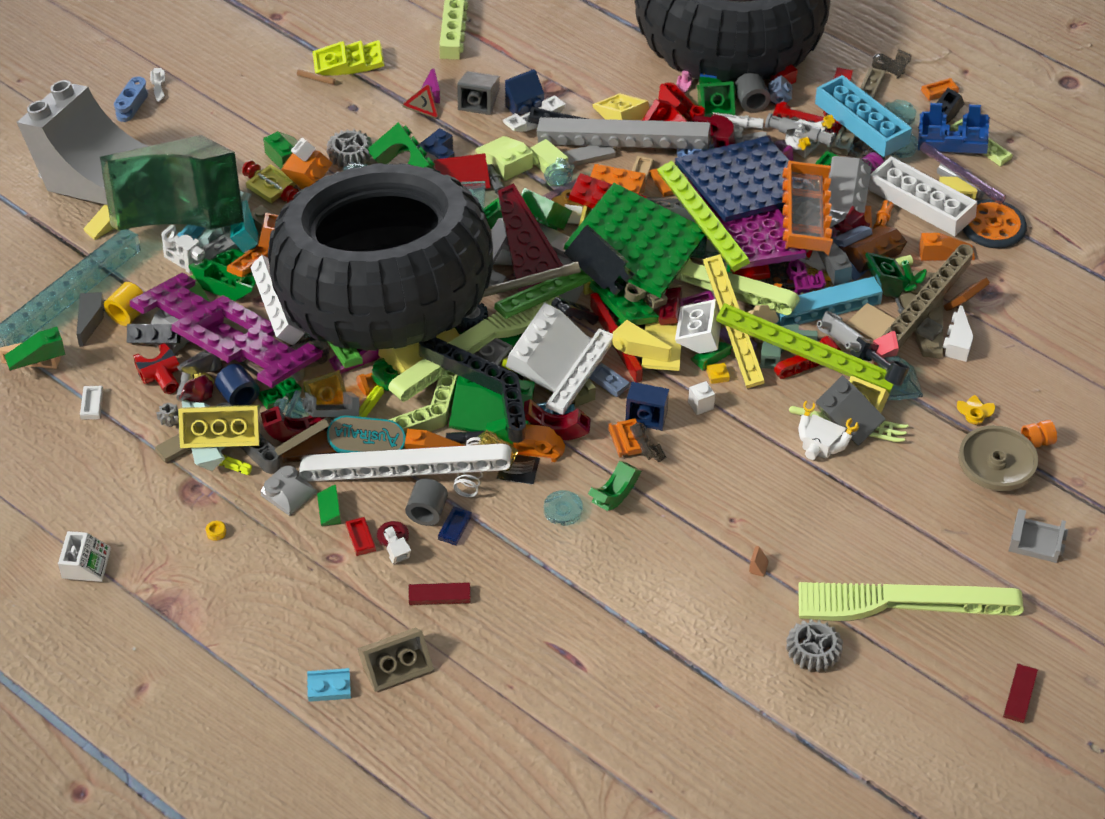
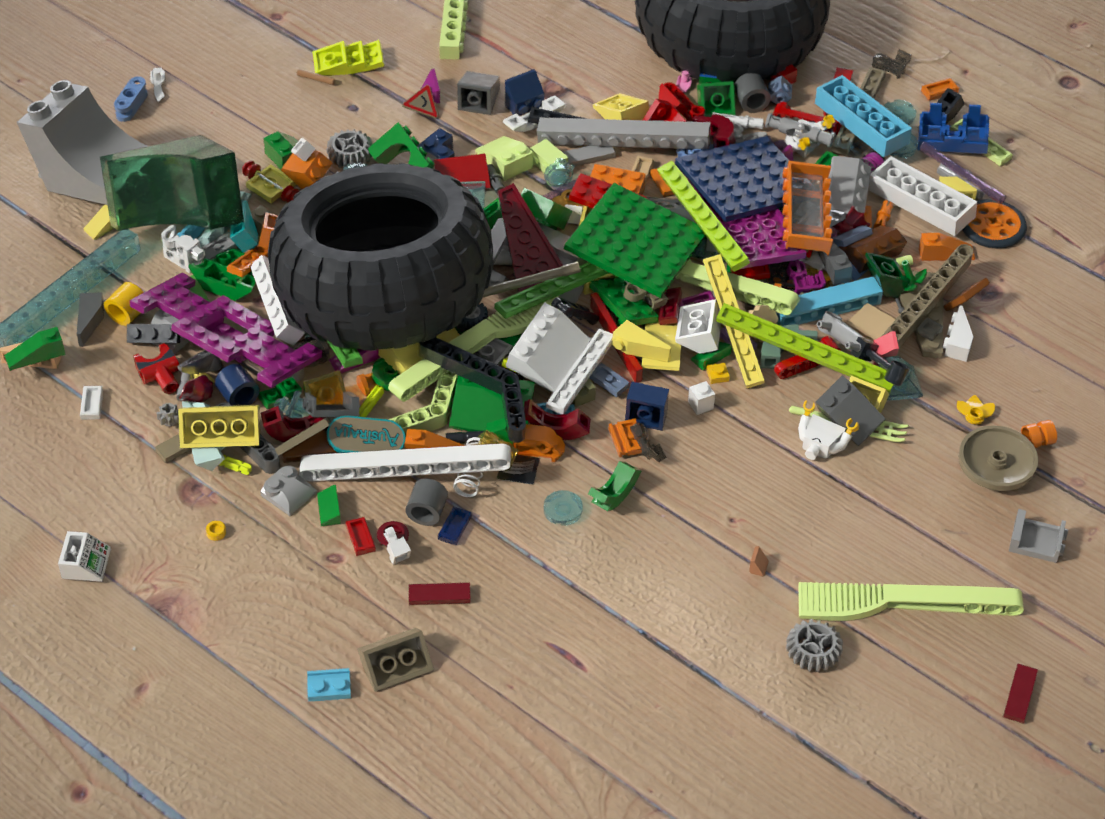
(599, 260): black tile -> none

